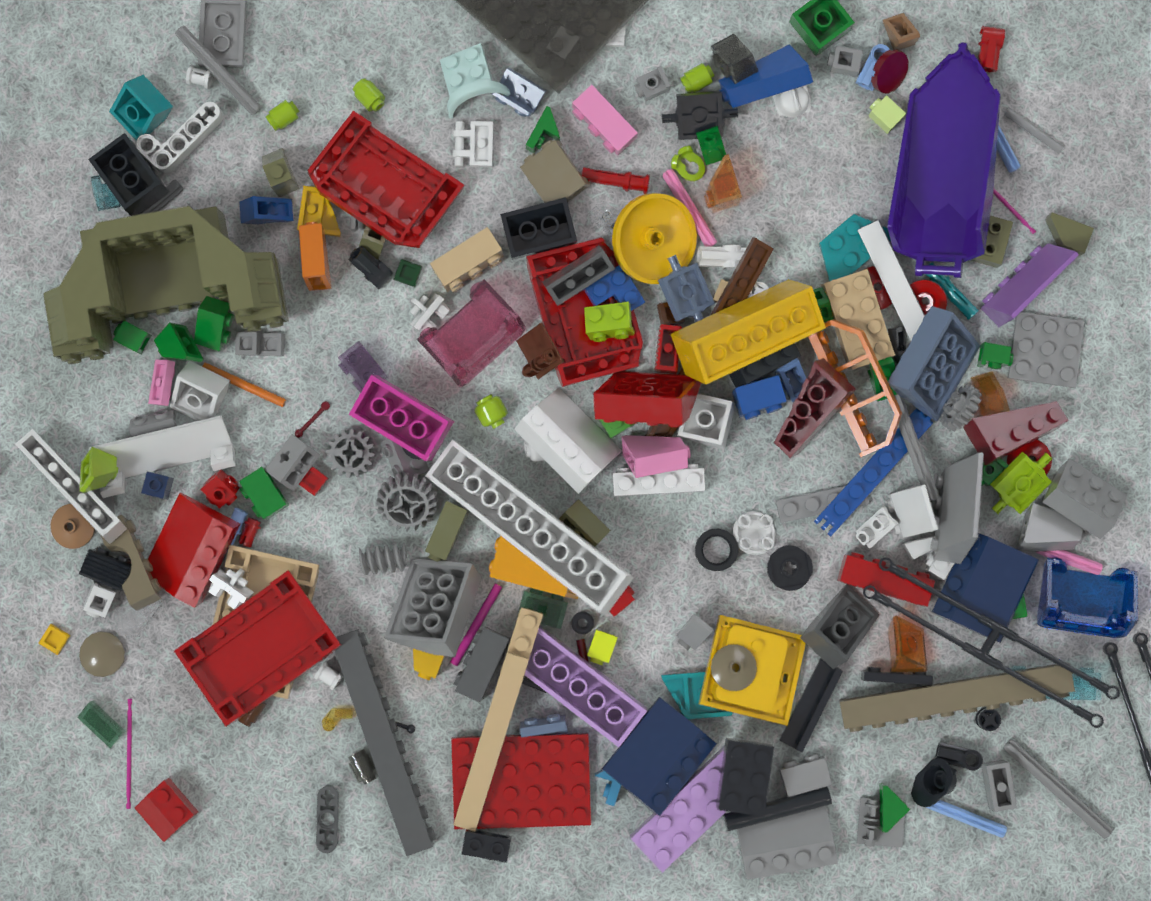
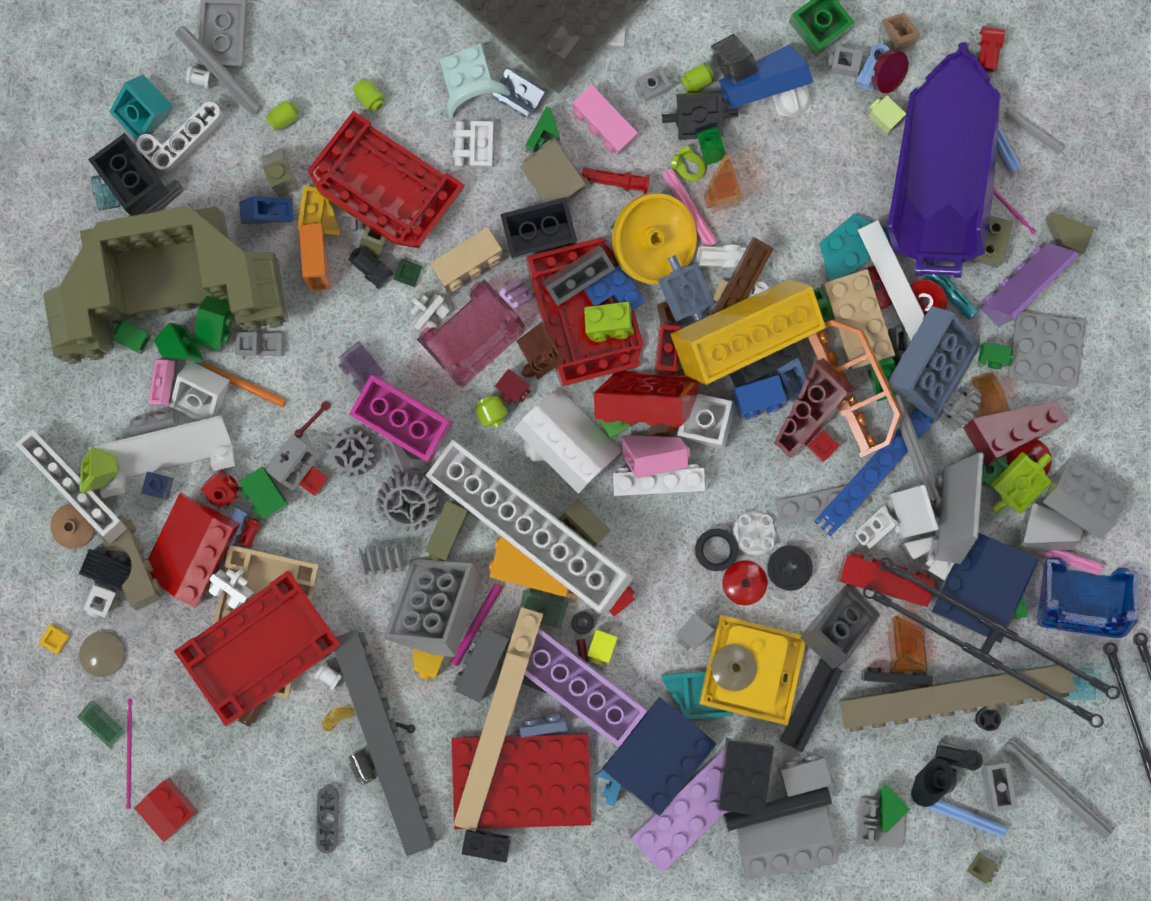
(512, 387): none -> dark red brick
(520, 291): none -> lavender tile
(732, 582): none -> red dish
(822, 446): none -> red plate
(982, 868): none -> olive tile

